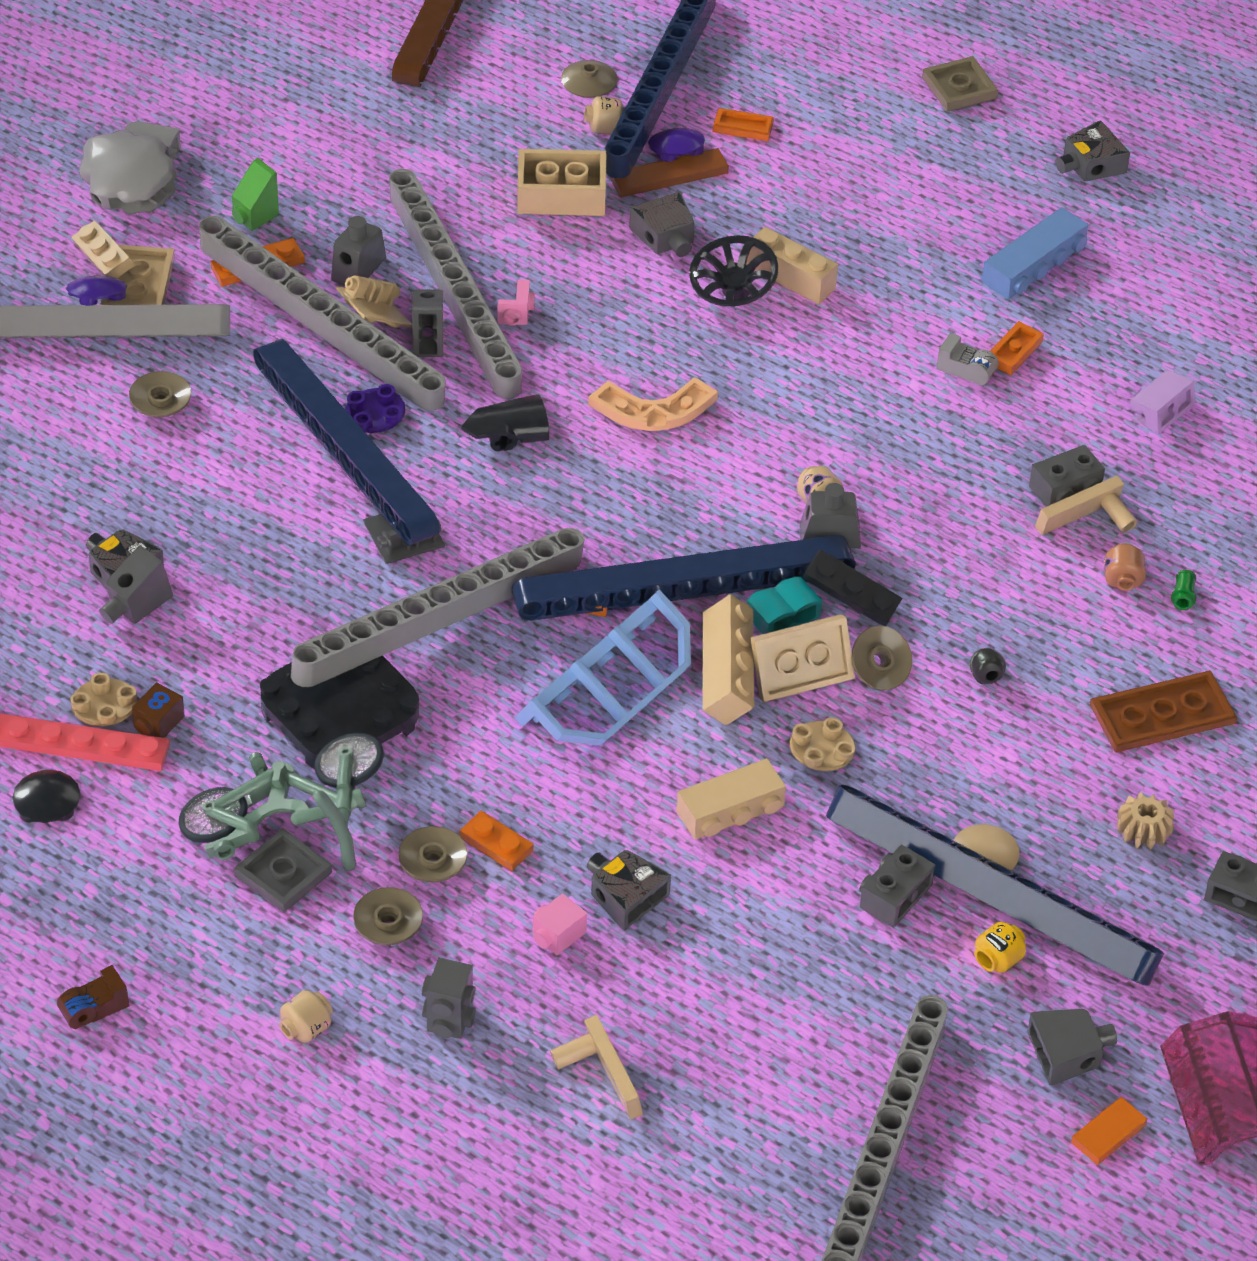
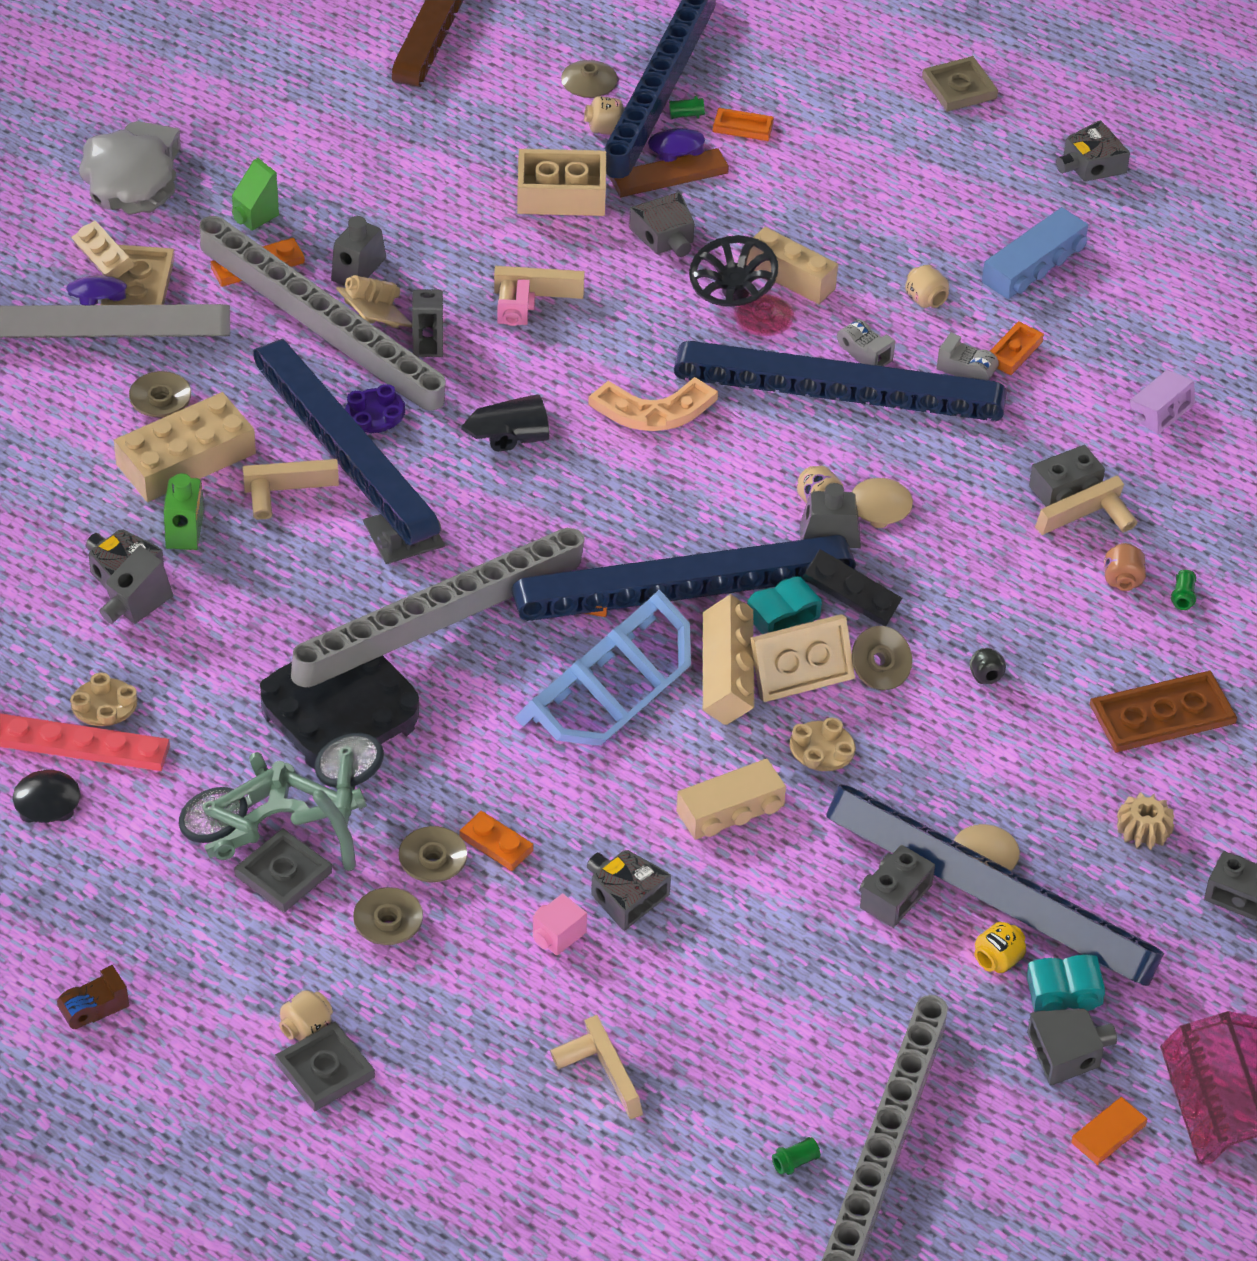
(158, 711): reddish brown brick -> none
(186, 442): none -> tan brick
(186, 499): none -> bright green torso
(286, 476): none -> tan piece
(325, 1066): none -> dark grey plate
(449, 998): dark grey brick -> none
(457, 284): light grey beam -> none
(542, 282): none -> tan piece
(687, 108): none -> green pin
(765, 316): none -> clear pink dish
(796, 1155): none -> green pin
(841, 380): none -> dark blue beam
(866, 344): none -> light grey leg
(882, 501): none -> tan dish
(927, 286): none -> tan head
(1066, 983): none -> teal brick

